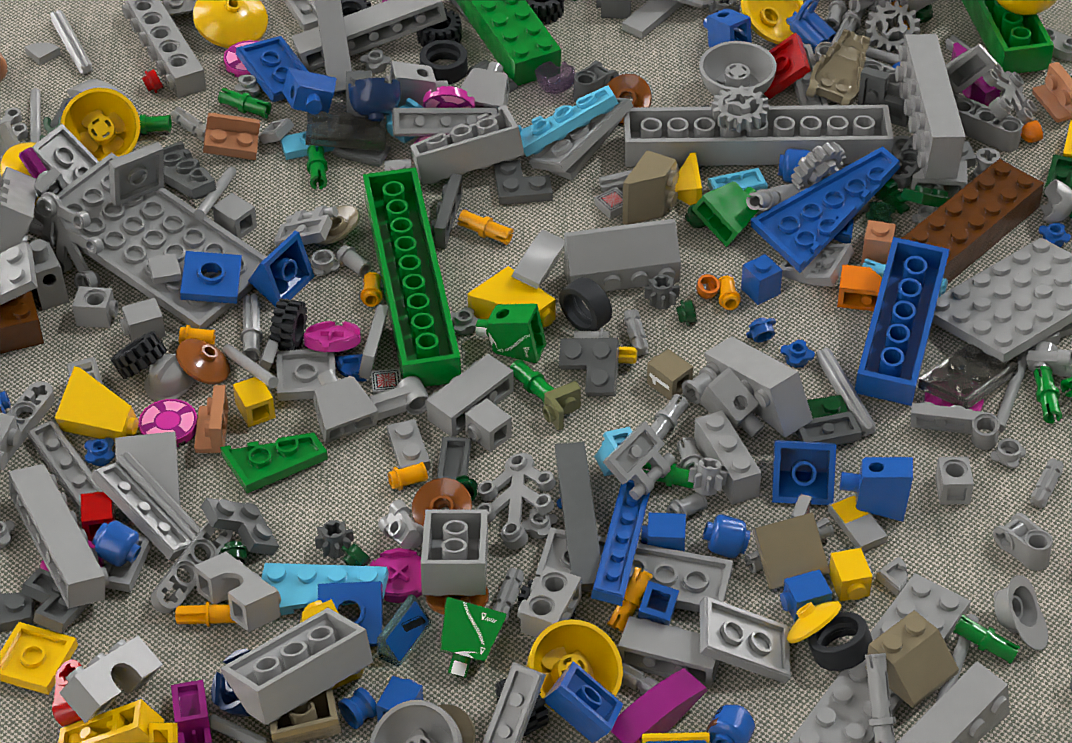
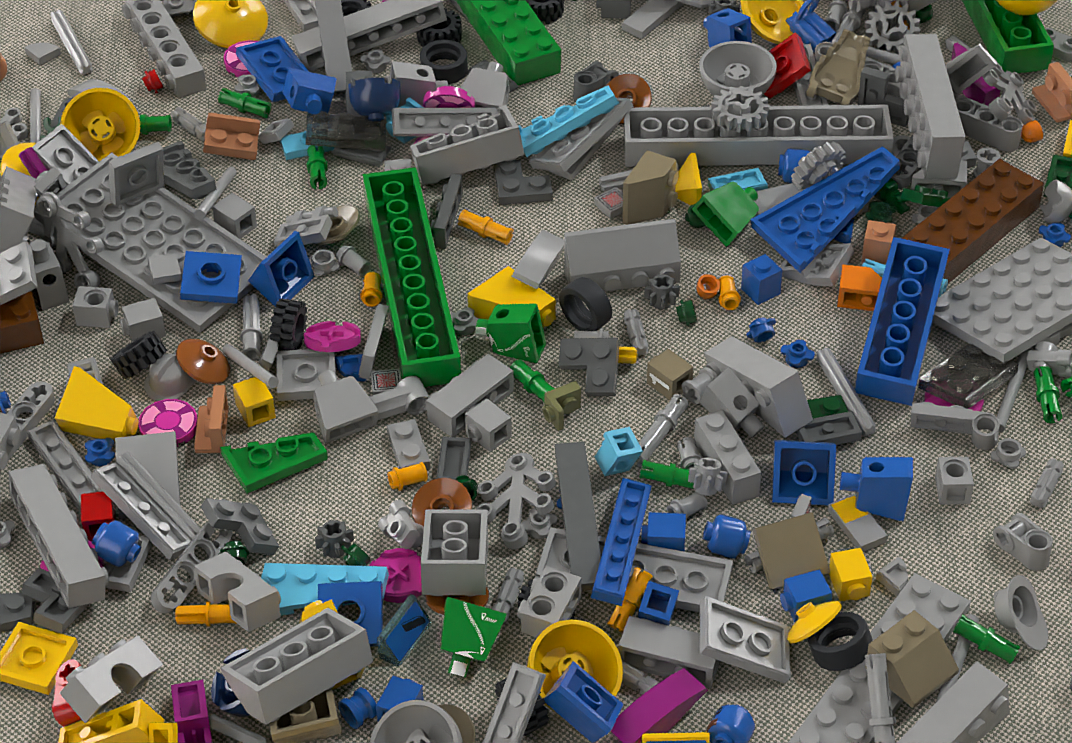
(193, 333): light orange pin -> none
(554, 78): clear purple hair -> none
(633, 453): light grey plate -> none
(763, 199): light grey pin -> none

